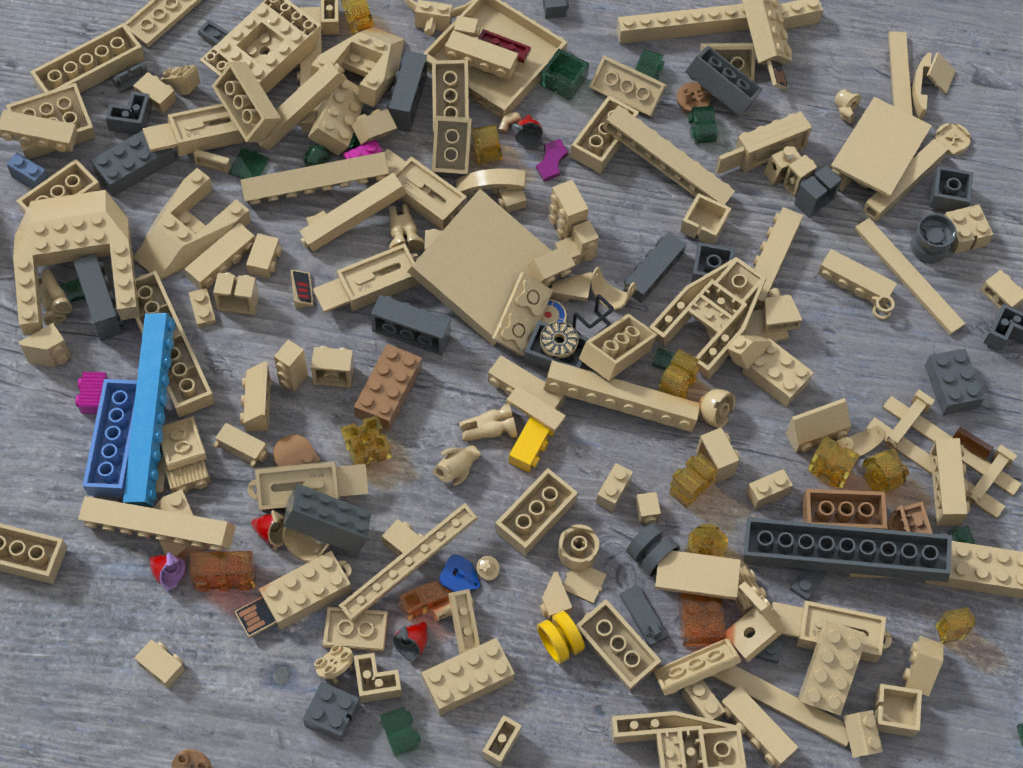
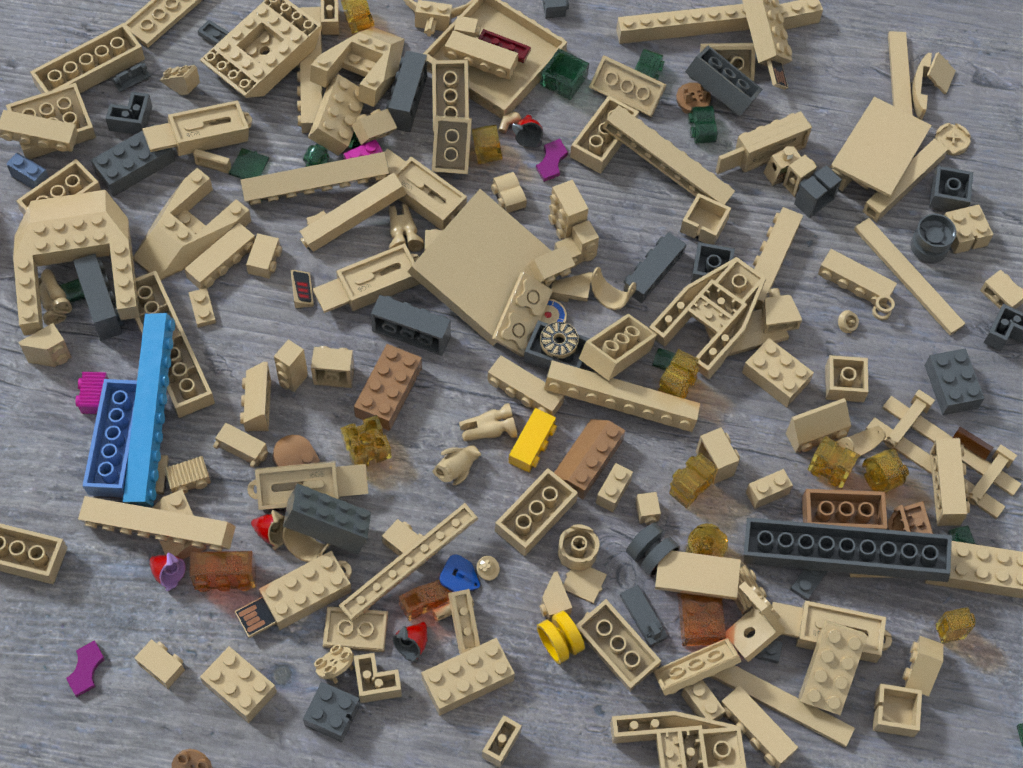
(88, 660): none -> magenta tile
(161, 95): tan brick -> none
(182, 443): tan tile -> none
(236, 293): tan piece -> none
(238, 684): none -> tan brick
(246, 102): tan brick -> none
(305, 101): tan brick -> none
(399, 731): clear green brick -> none
(491, 178): tan slope -> none
(536, 408): tan tile -> none
(590, 455): none -> medium nougat slope
(601, 317): black piece -> none
(716, 407): tan cylinder -> none
(747, 349): tan slope -> none
(846, 378): none -> tan brick
(847, 103): tan piece -> none
(848, 321): none -> tan hat
(863, 733): tan brick -> none

